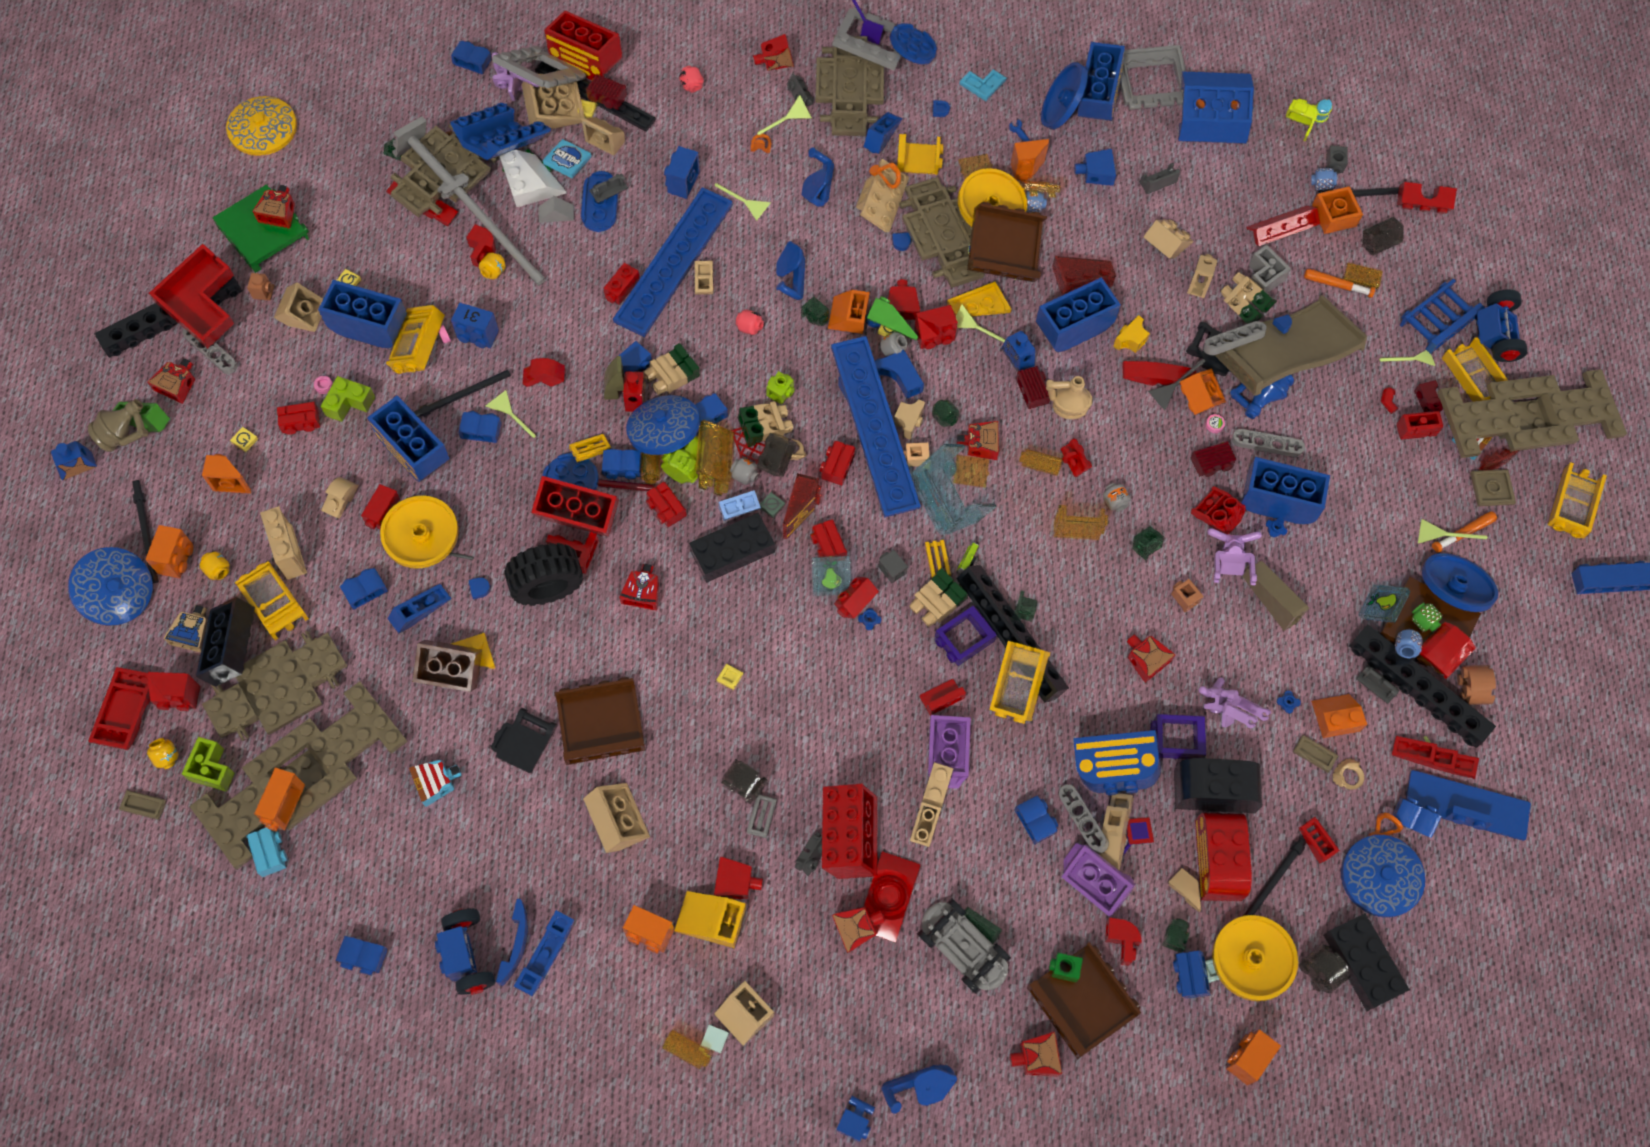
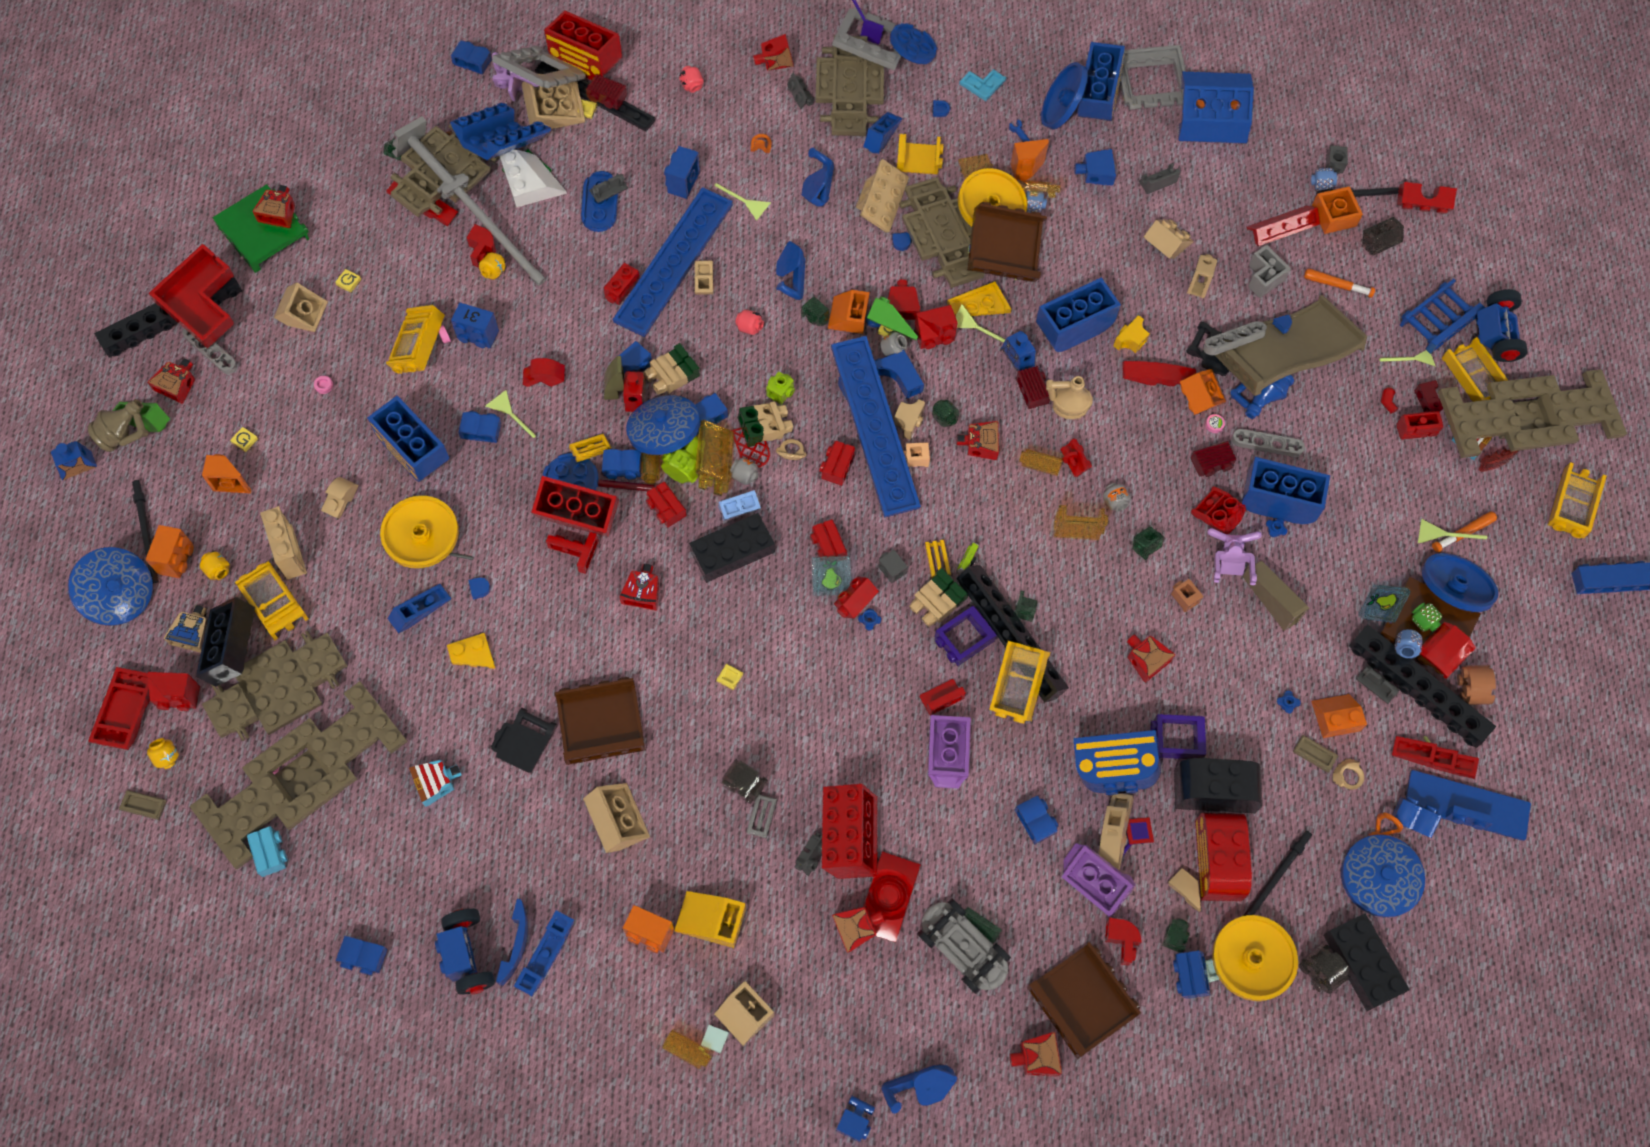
(203, 765): lime brick -> none
(260, 287): nougat brick -> none
(261, 125): yellow dish -> none
(279, 799): orange window -> none
(298, 417): red brick -> none
(344, 395): lime brick -> none
(362, 314): blue brick -> none
(363, 588): blue brick -> none
(379, 505): red brick -> none
(426, 409): black bar -> none
(447, 665): reddish brown brick -> none
(543, 574): black tyre -> none
(556, 210): light grey slope -> none
(567, 158): tile -> none
(603, 135): tan slope -> none
(735, 880): red torso -> none
(772, 505): sand green tile -> none
(776, 454): clear smoke brick -> none
(797, 111): yellowish green piece -> none
(802, 503): clear red slope -> none
(875, 170): orange piece -> none
(931, 804): tan slope -> none
(940, 496): clear light blue windscreen -> none
(971, 471): clear yellow piece -> none
(1074, 964): green brick -> none
(1076, 272): clear red wedge -> none
(1082, 819): light grey beam -> none
(1164, 394): dark grey piece -> none
(1228, 706): lavender piece -> none
(1243, 294): hips -> none
(1253, 1056): orange piece -> none
(1308, 114): neon yellow piece -> none
(1312, 843): red slope -> none
(1363, 275): clear yellow plate -> none
(1492, 487): dark tan tile -> none

